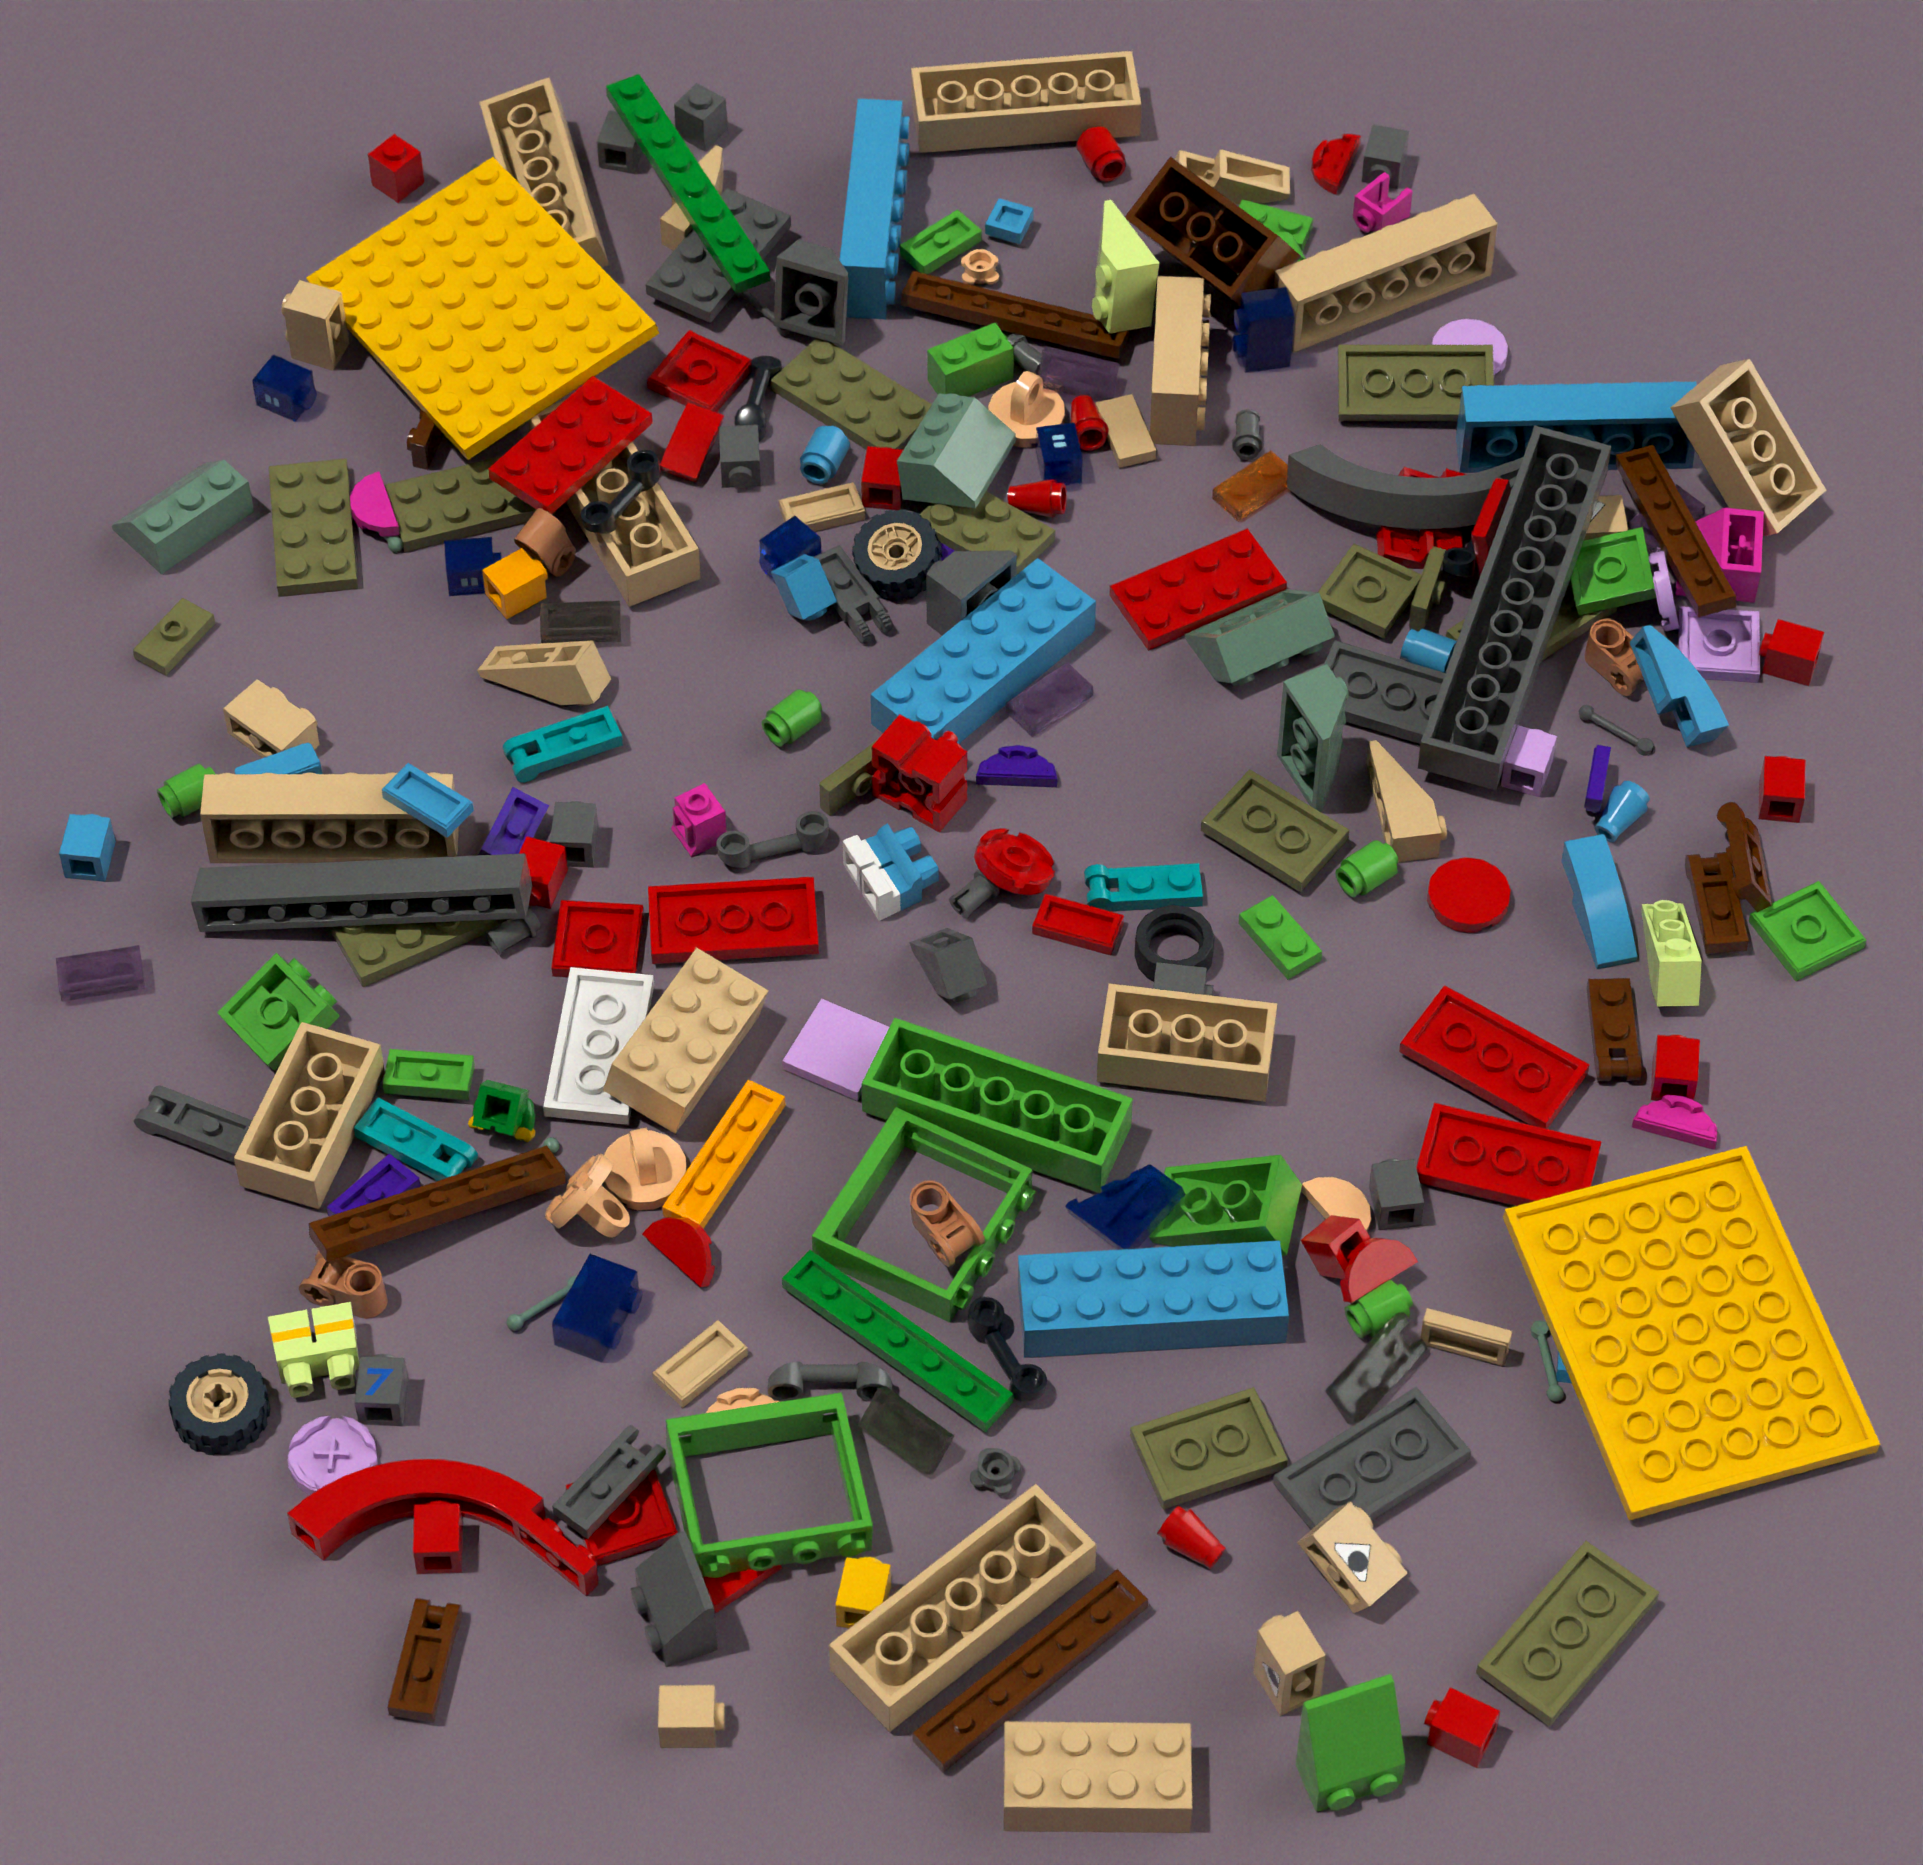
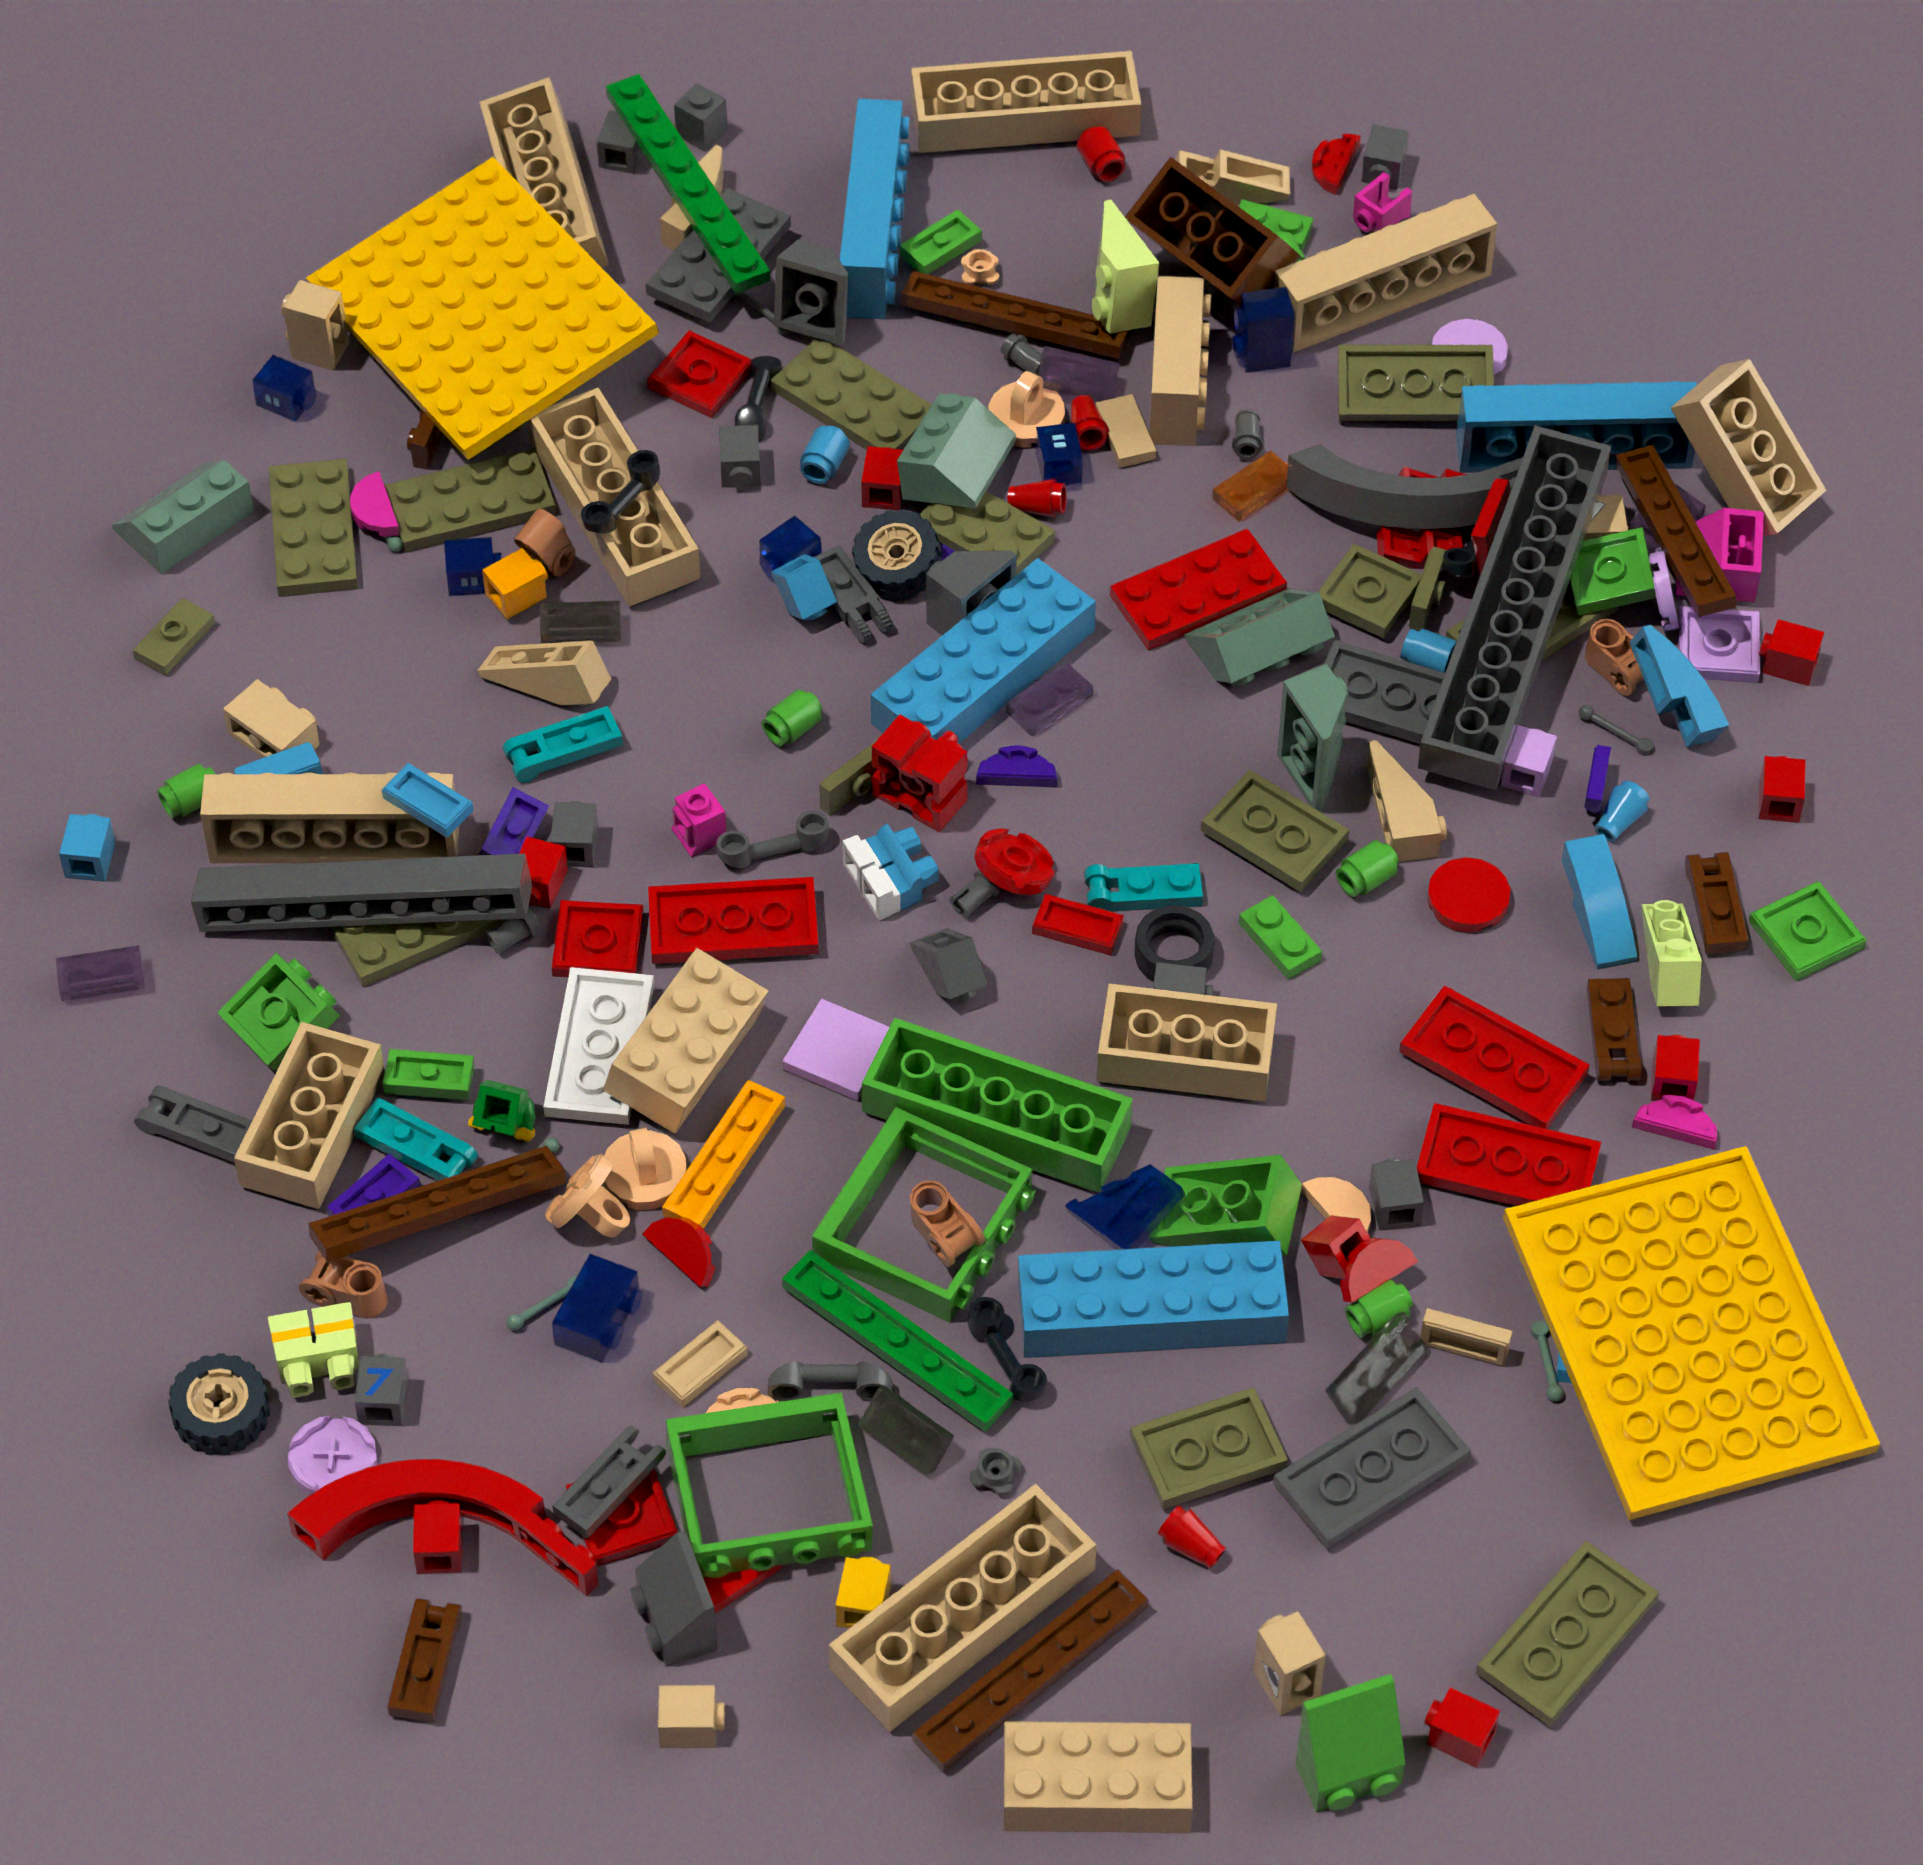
(396, 168): red brick -> none
(570, 446): red plate -> none
(691, 442): red slope -> none
(825, 507): tan tile -> none
(971, 362): bright green brick -> none
(1009, 221): dark azure plate -> none
(1353, 1557): tan brick -> none
(1745, 857): reddish brown plate -> none

